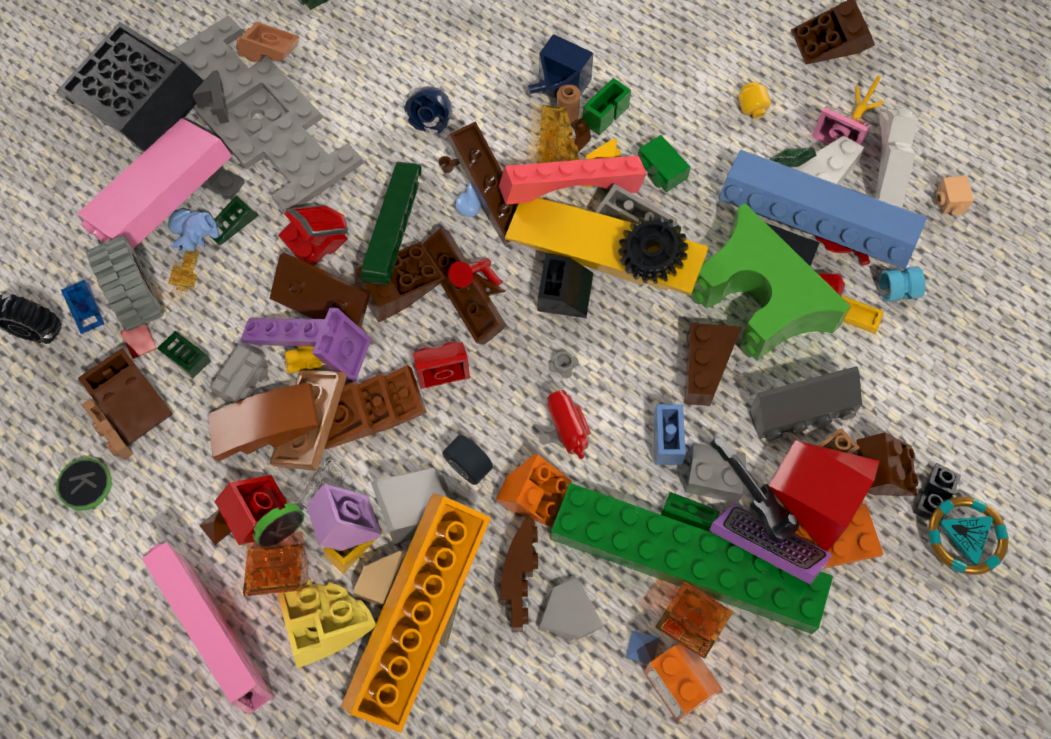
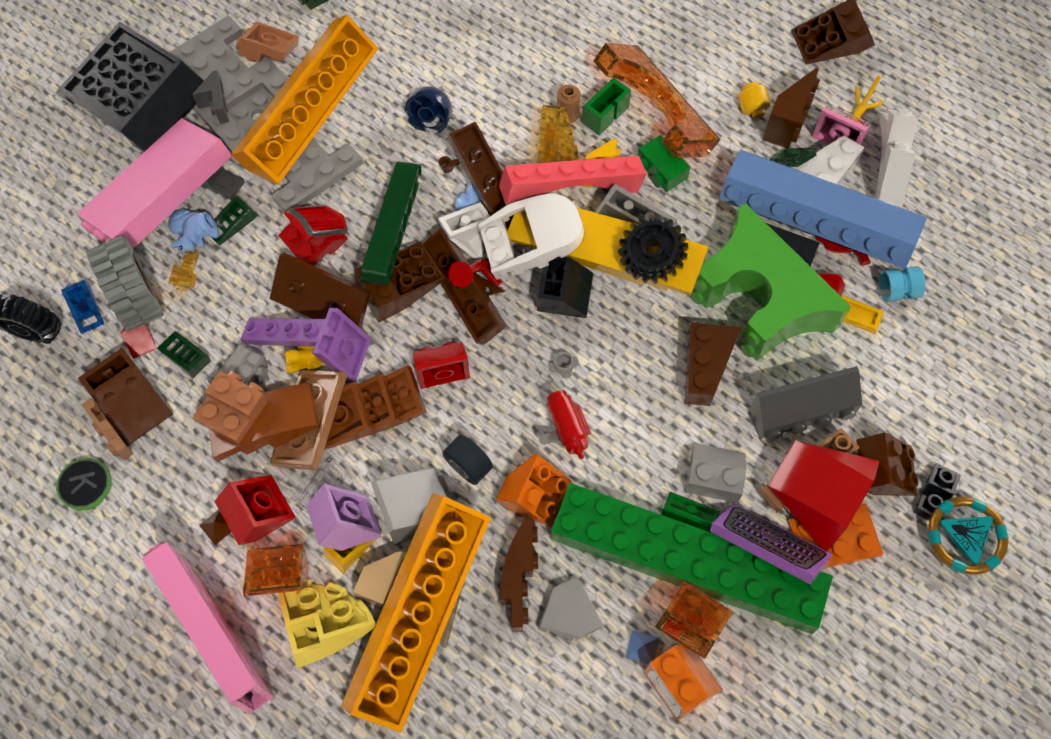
(230, 406): none -> nougat plate
(278, 525): tile -> none
(305, 101): none -> light orange slope
(463, 229): none -> white slope
(554, 227): none -> white slope
(562, 65): dark blue piece -> none
(582, 133): reddish brown arm -> none
(669, 434): medium blue brick -> none
(689, 132): none -> clear orange arch
(776, 519): black piece -> none
(789, 111): none -> reddish brown slope
(954, 195): light nougat brick -> none

